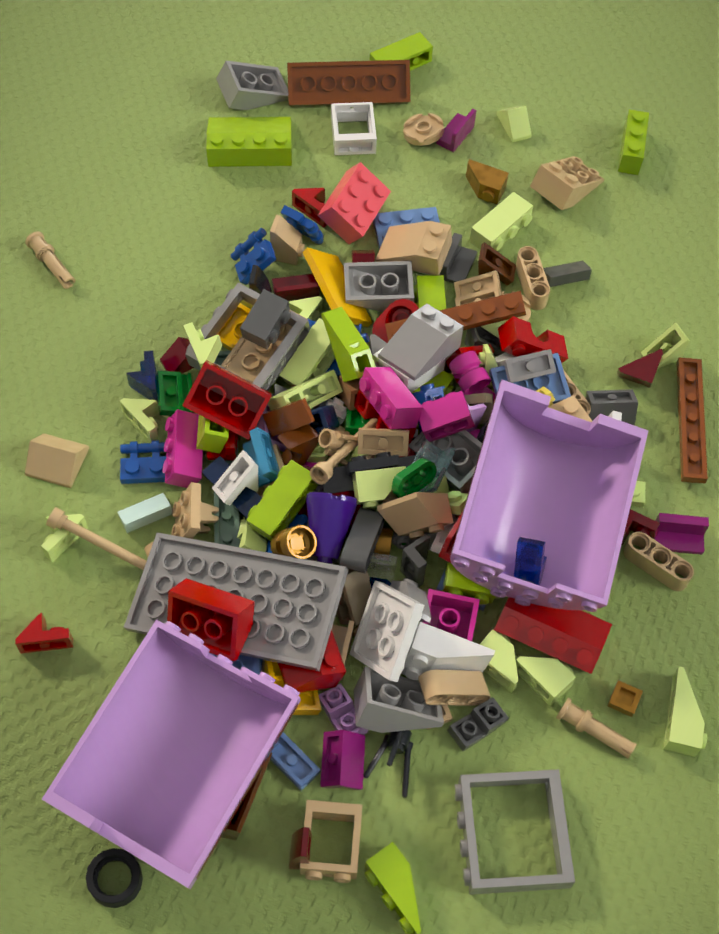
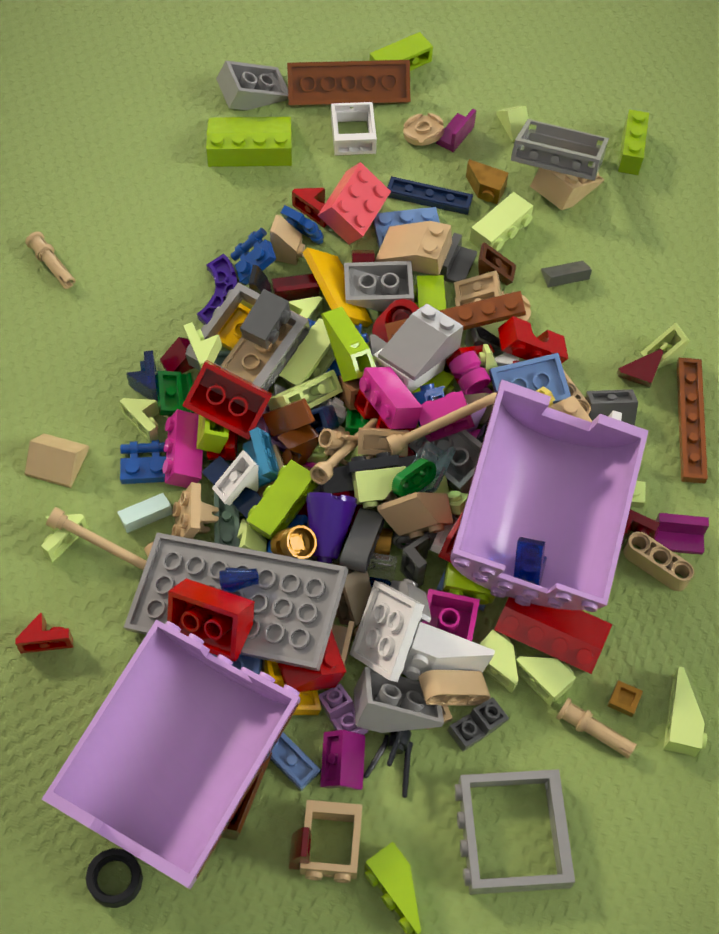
(225, 280): none -> dark purple tile
(237, 578): none -> clear blue cone
(399, 442): none -> tan piece
(430, 195): none -> dark blue tile
(529, 366): light grey panel -> none
(532, 277): tan beam -> none
(559, 149): none -> light grey window

